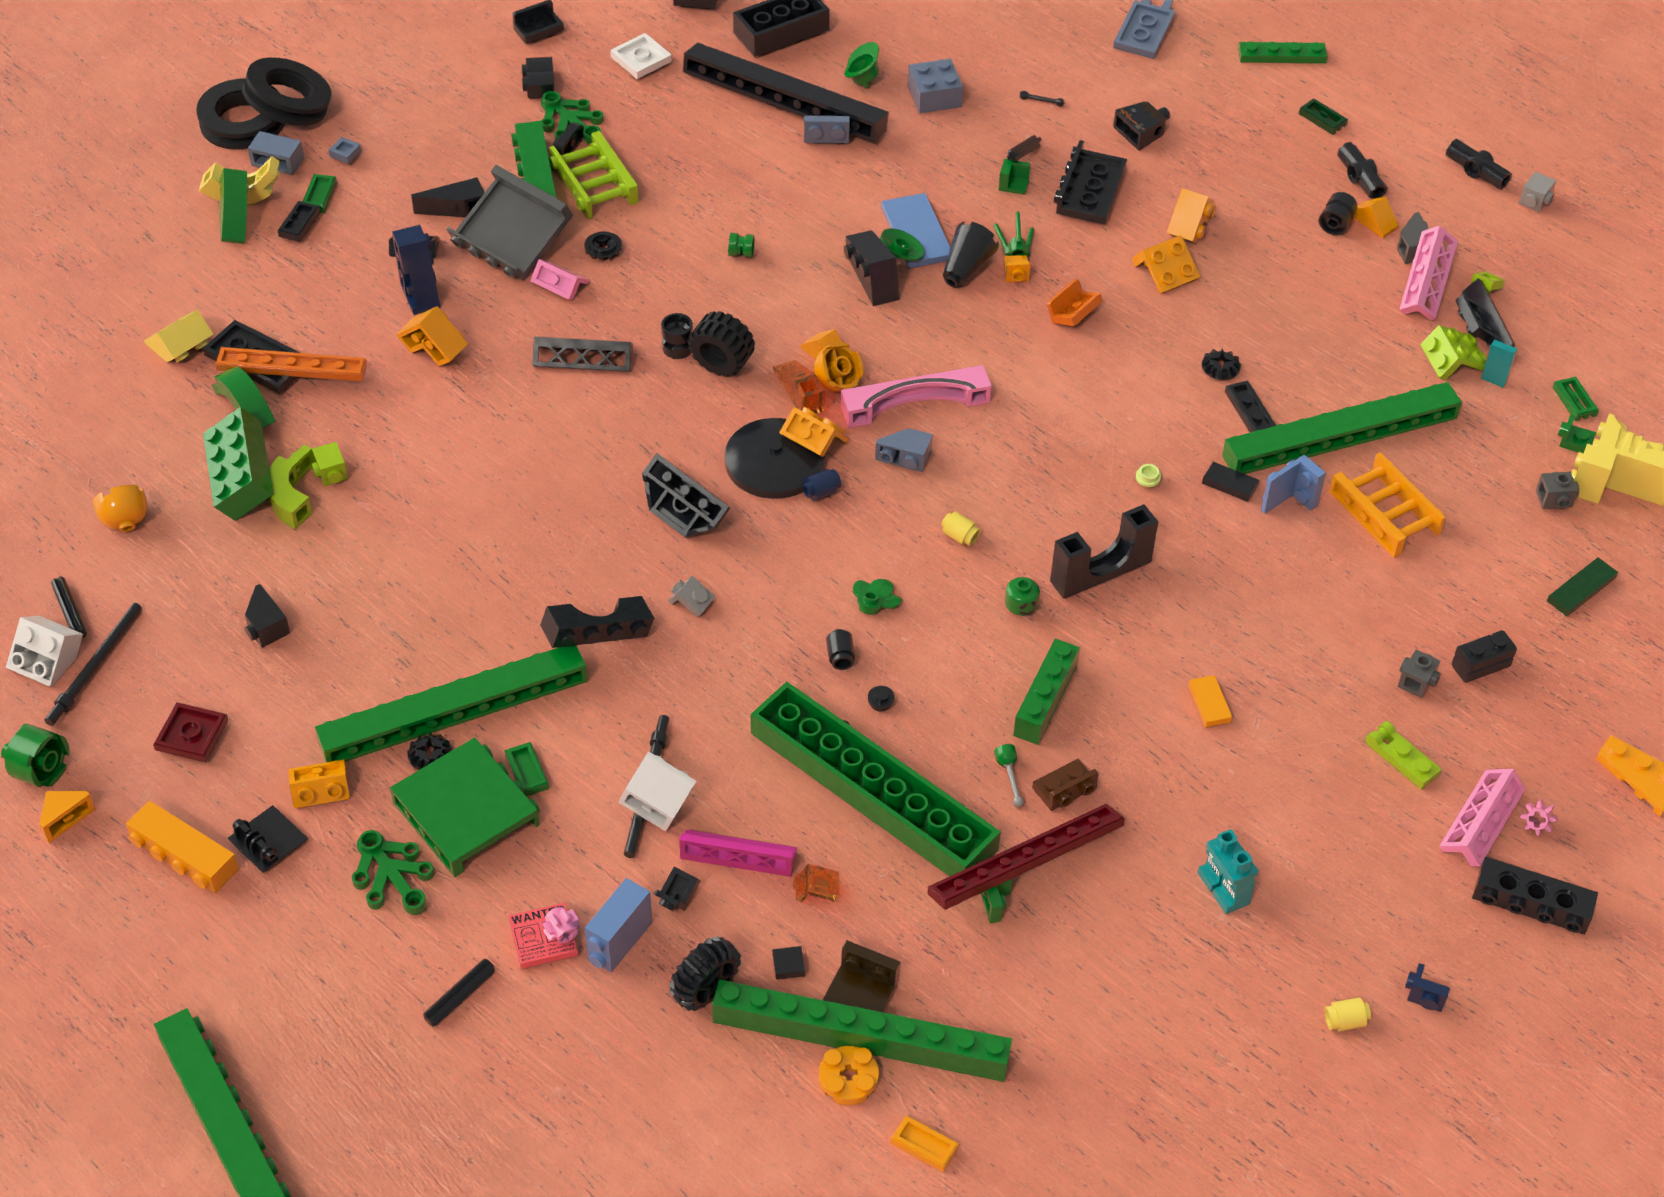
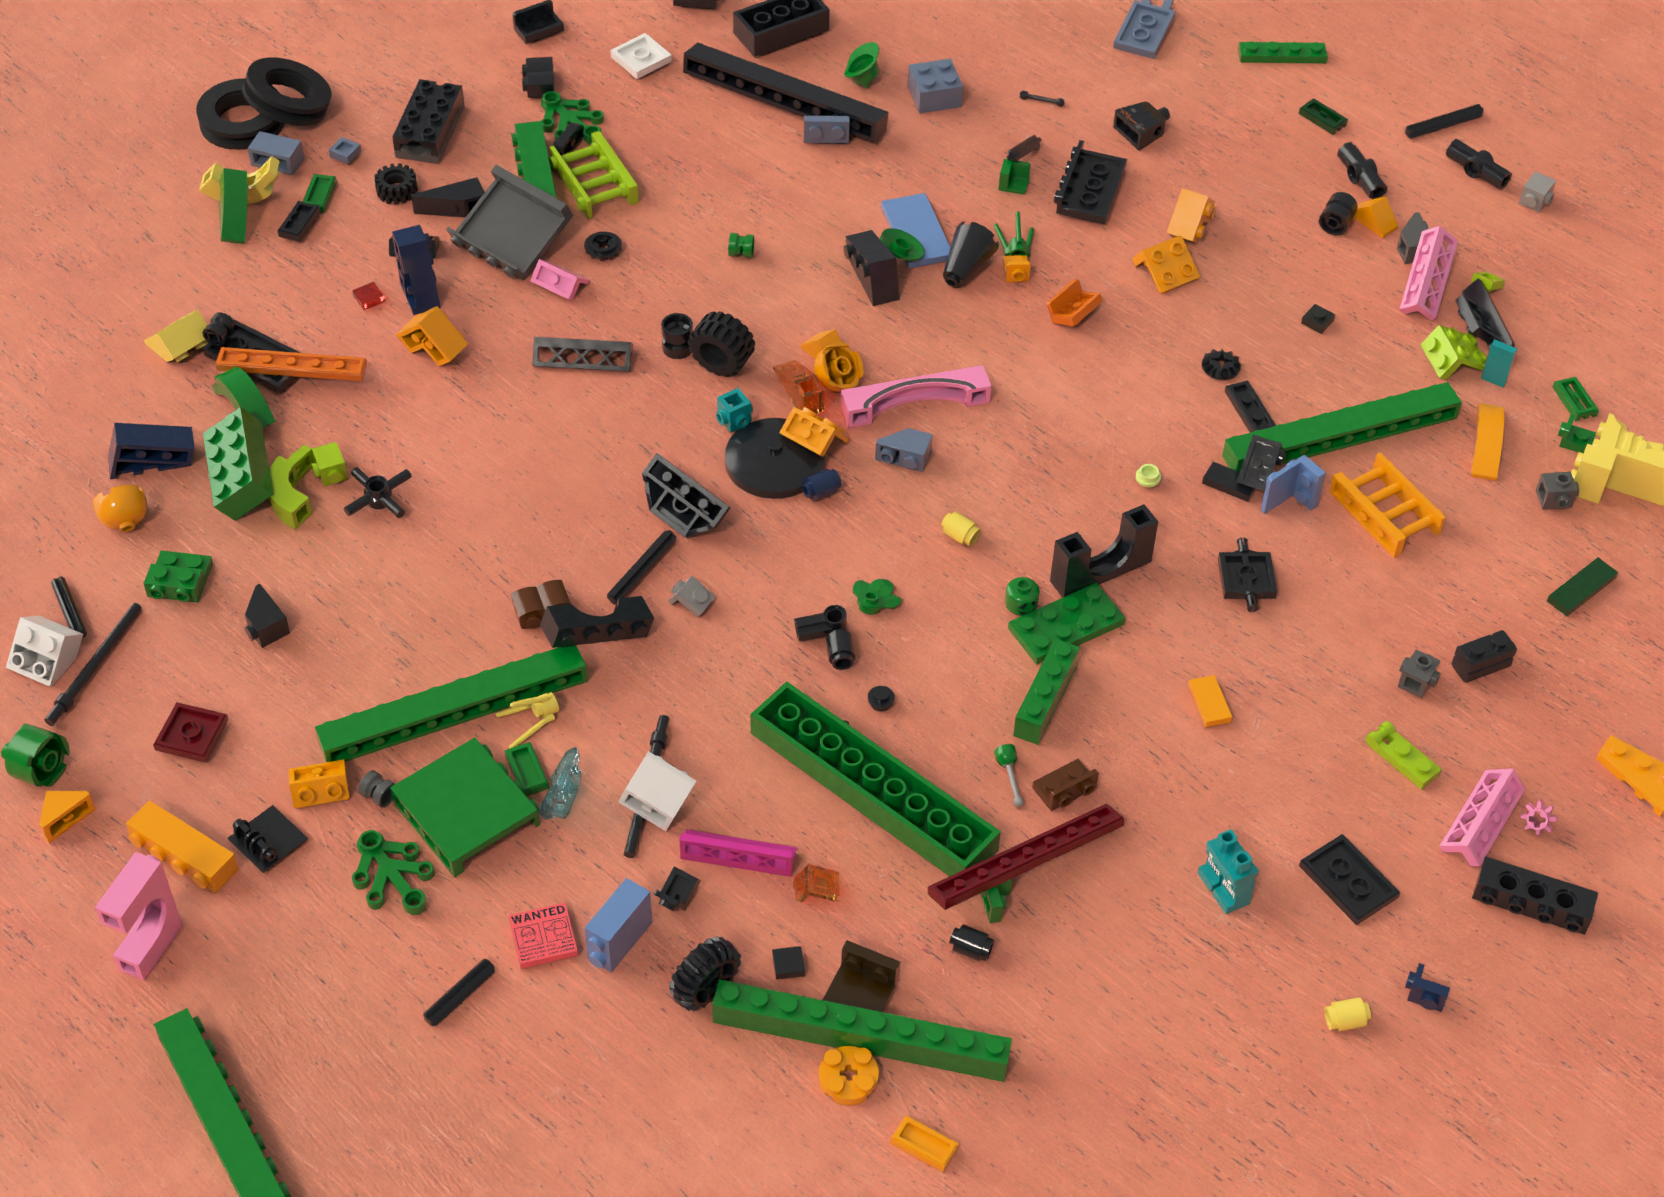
(142, 898): none -> bright pink arch
(149, 447): none -> dark blue wedge
(178, 576): none -> green plate
(219, 329): none -> black wheel
(368, 295): none -> clear red tile
(377, 492): none -> black bar
(377, 788): none -> dark grey wheel
(393, 175): none -> black tyre
(417, 750): black gear -> none
(428, 121): none -> black piece
(532, 602): none -> reddish brown brick
(542, 706): none -> light yellow plant
(561, 925): bright pink gear -> none
(564, 787): none -> clear light blue slope
(642, 566): none -> black axle
(734, 410): none -> teal brick
(821, 624): none -> black piece
(971, 943): none -> black brick
(1069, 619): none -> green plate
(1247, 575): none -> black plate
(1260, 462): none -> black bracket
(1318, 318): none -> pearl dark grey plate
(1349, 879): none -> black tile
(1444, 121): none -> black axle
(1488, 441): none -> light orange slope

